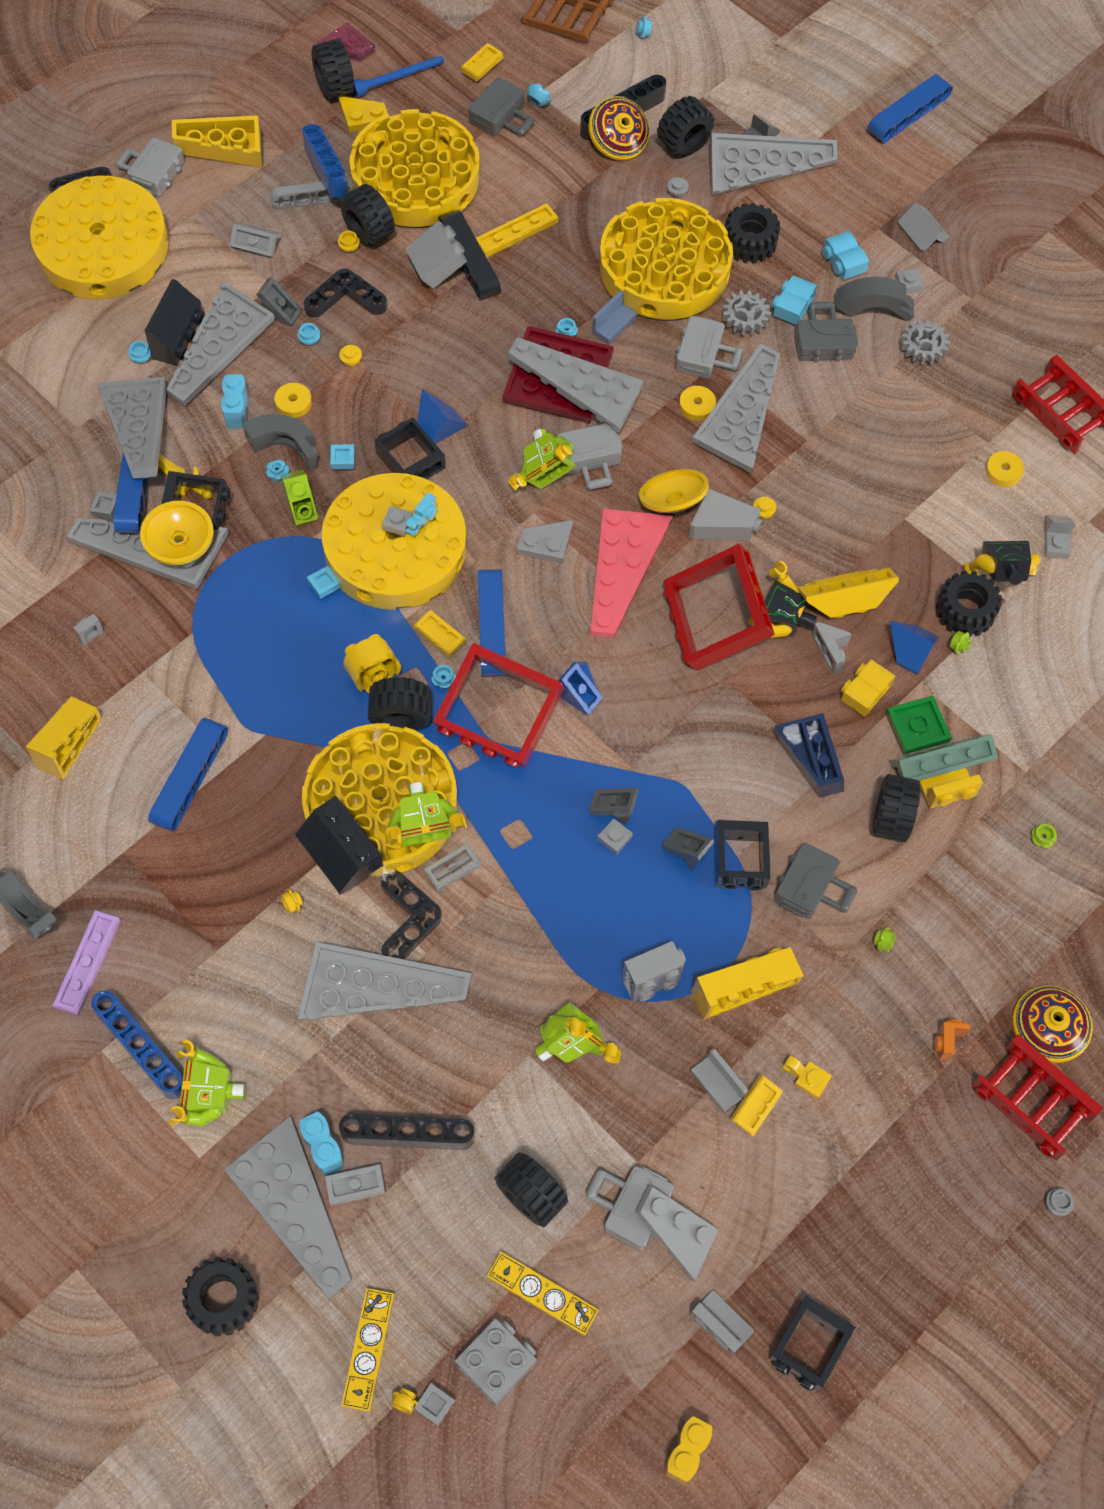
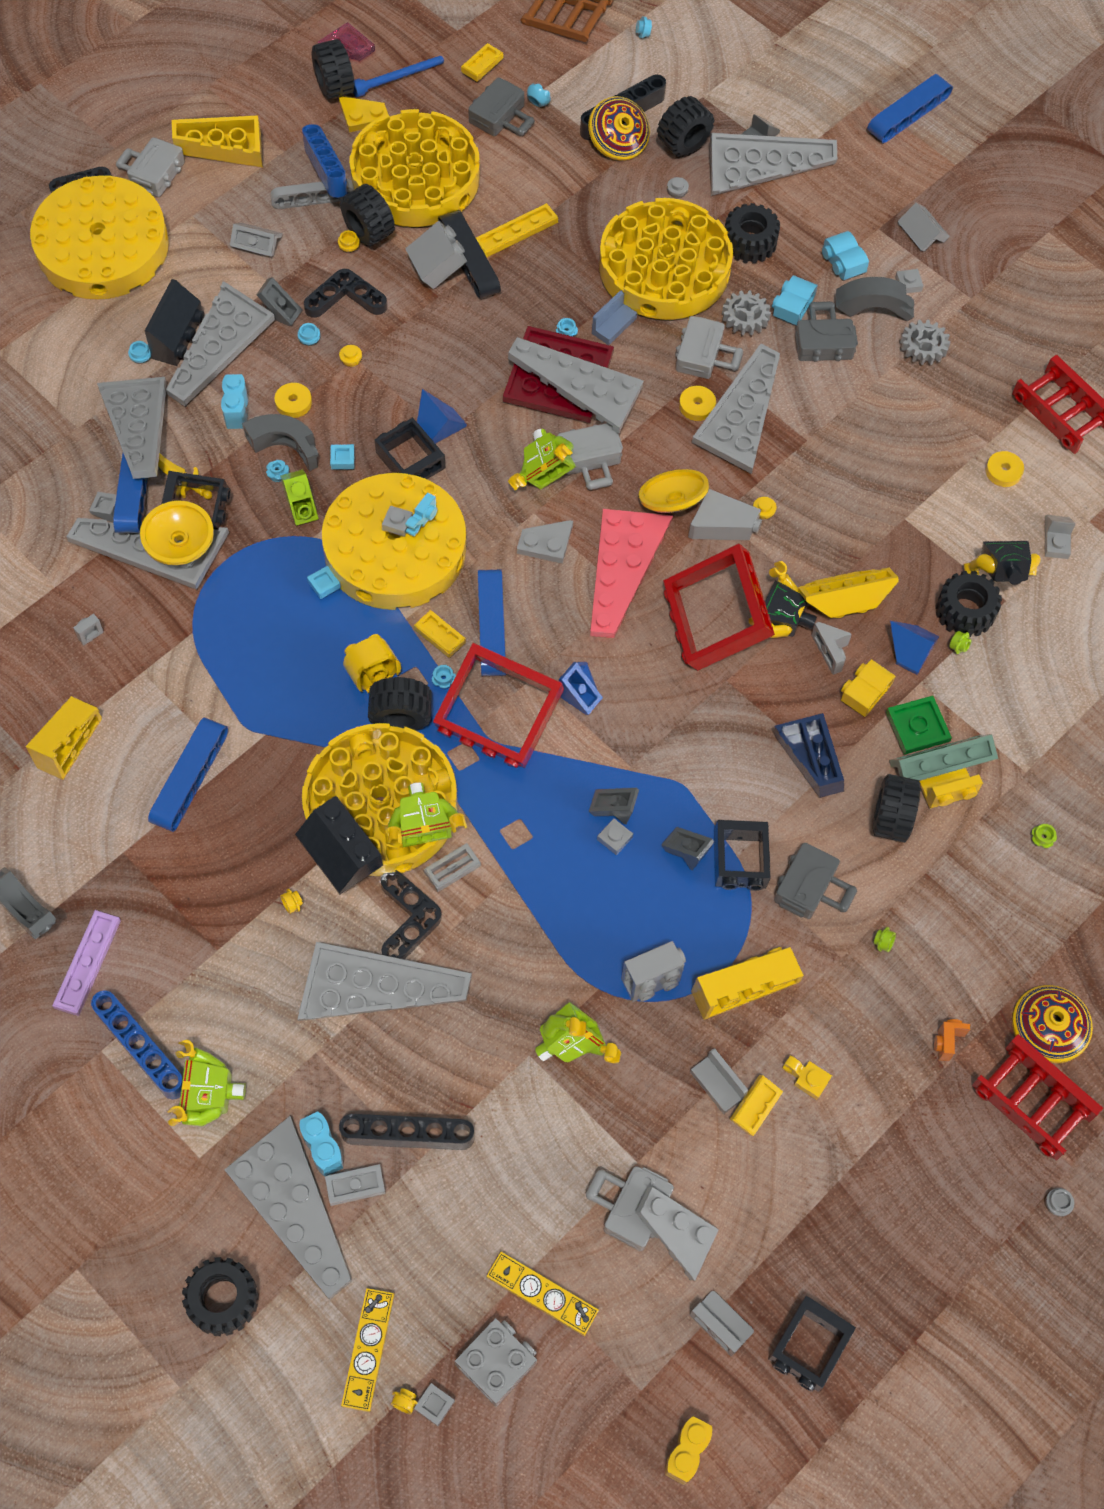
(531, 1189): black tyre -> none

